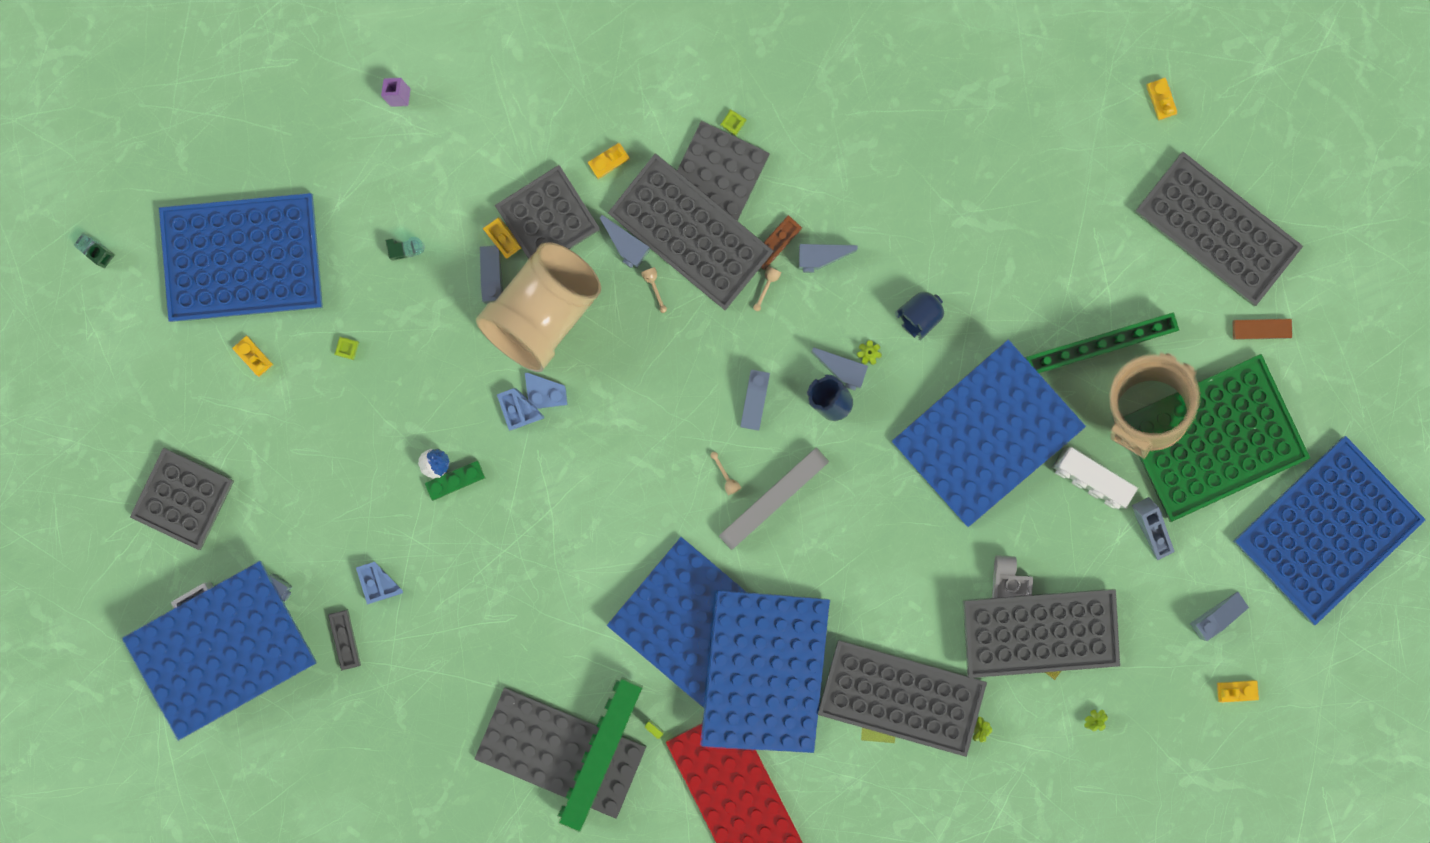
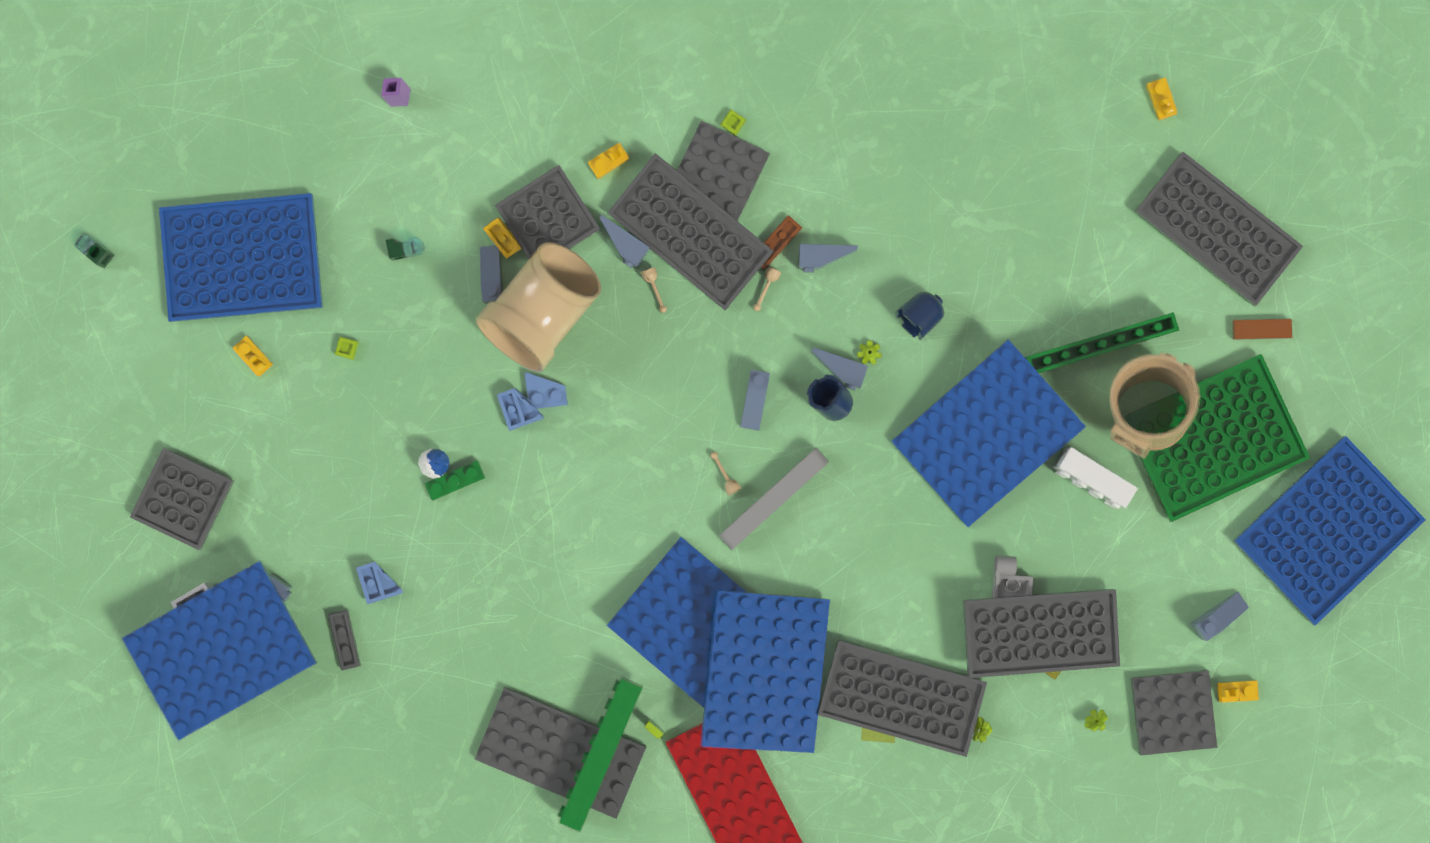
(1153, 527): sand blue slope -> none
(1174, 712): none -> dark grey plate

